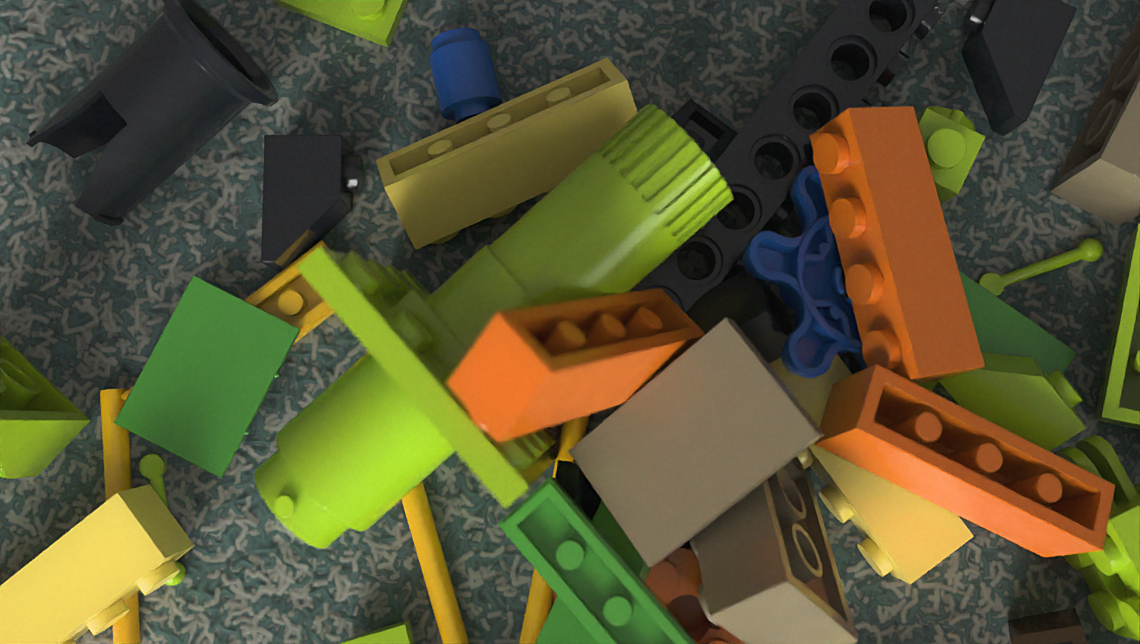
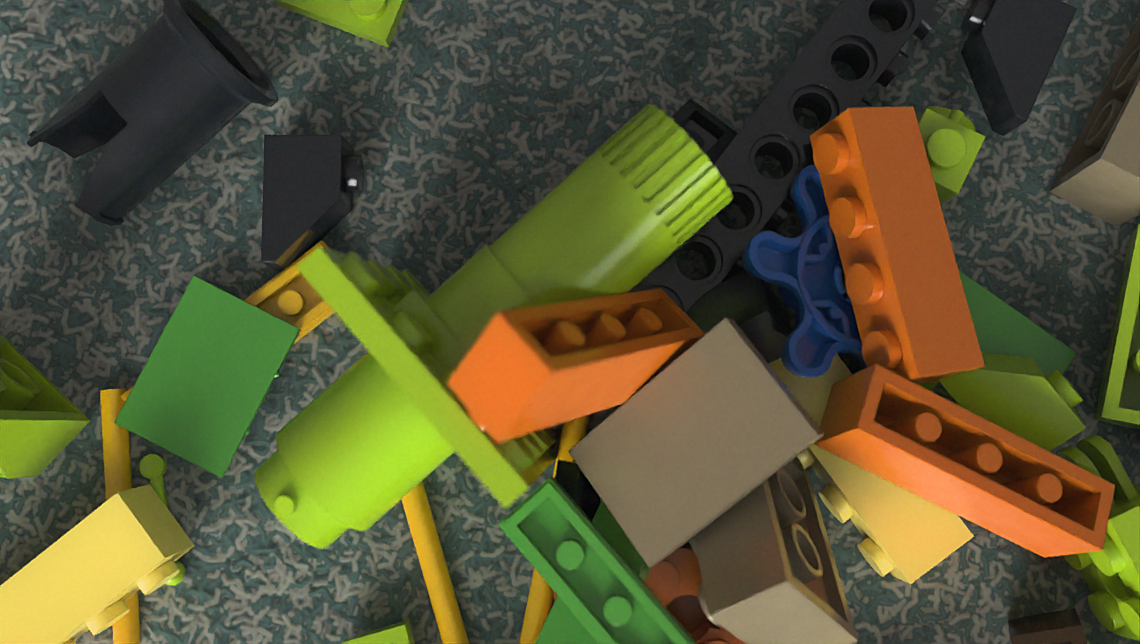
(463, 74): blue brick -> none
(504, 153): light yellow brick -> none
(1087, 250): lime hinge -> none

